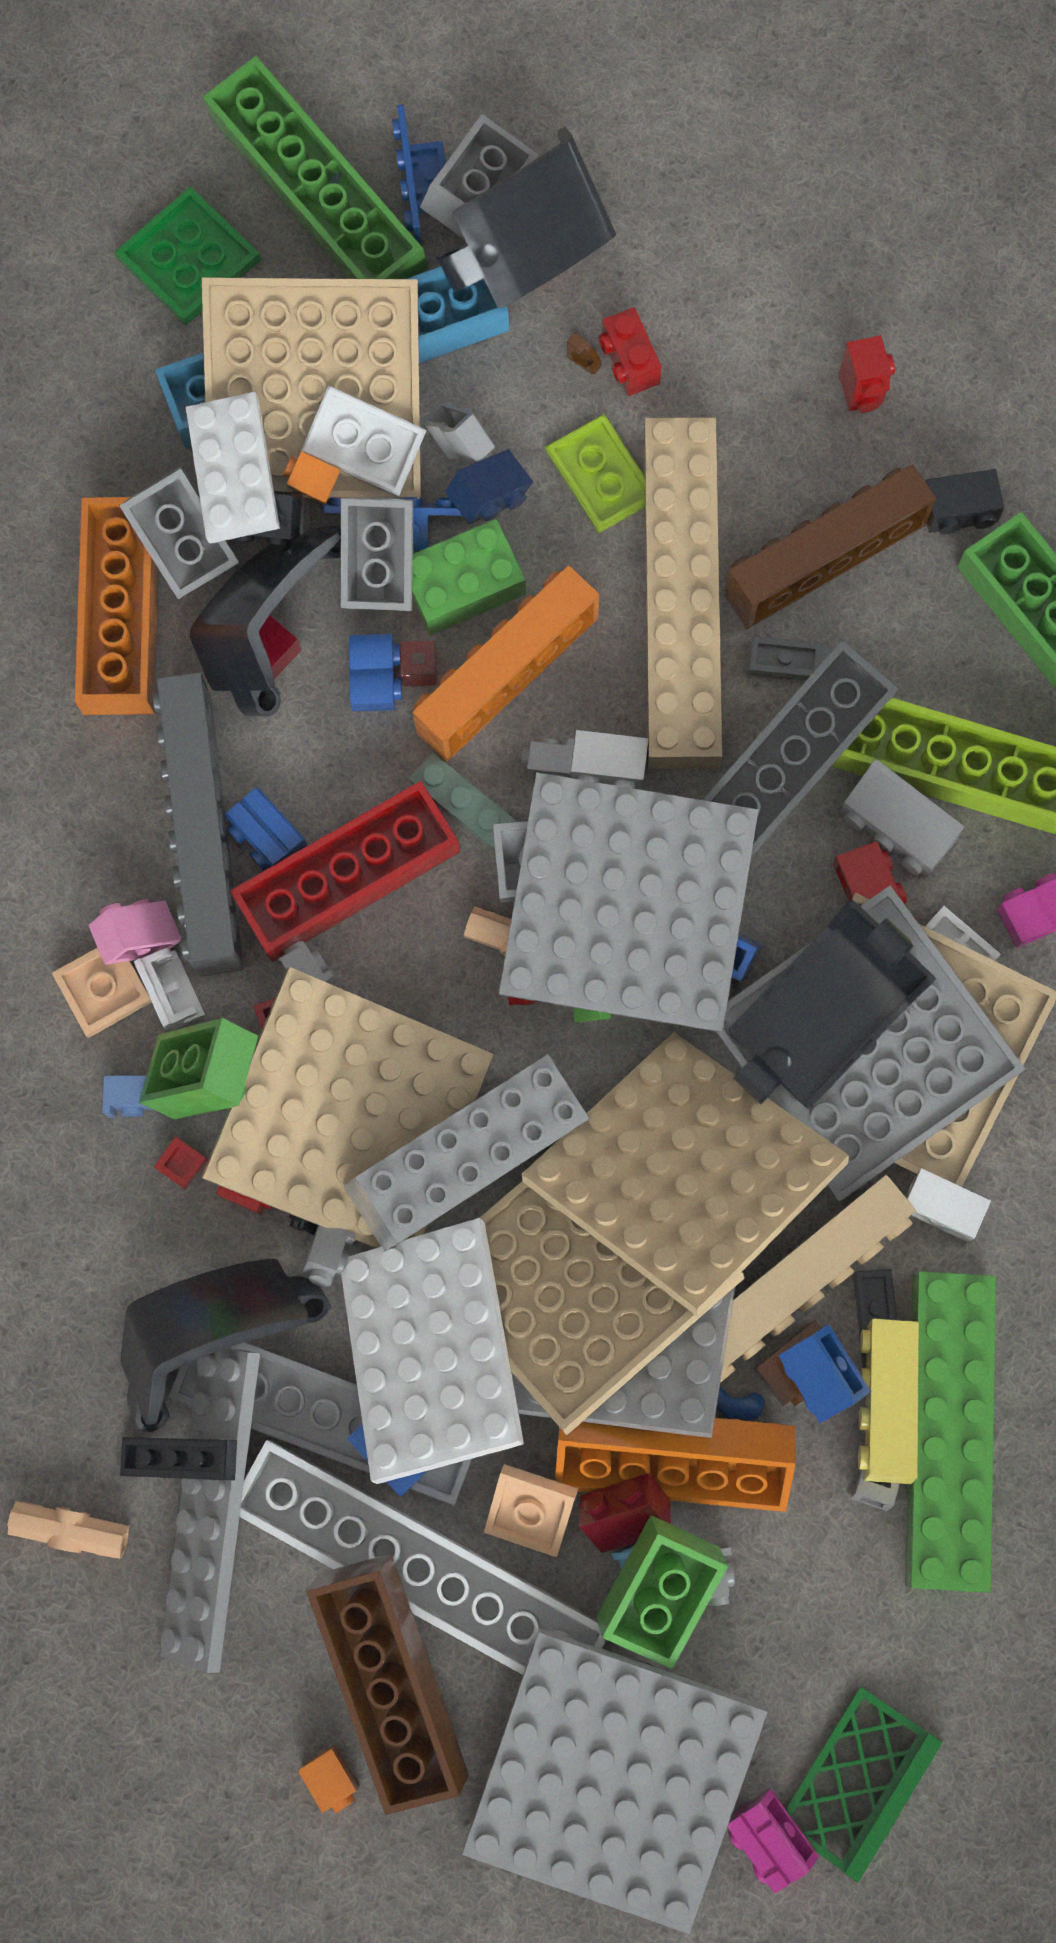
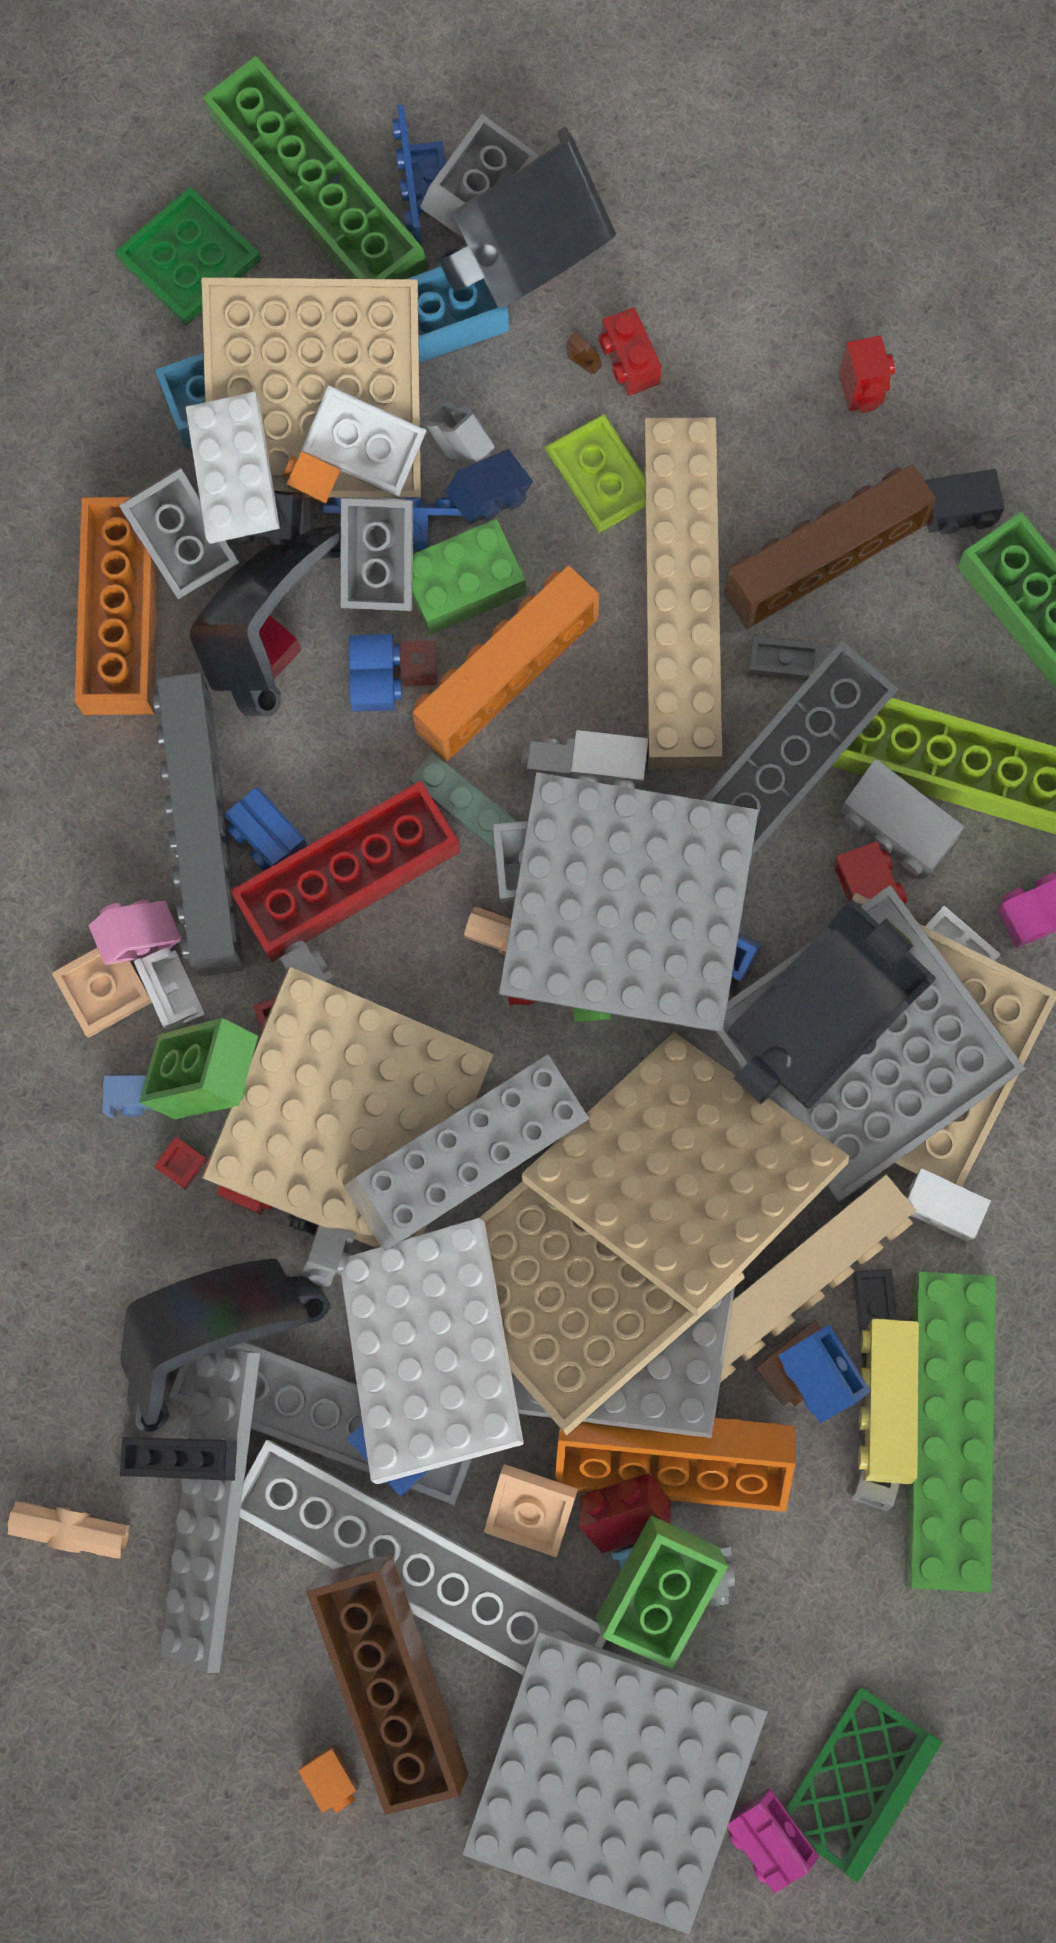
(740, 1408): blue arm -> none

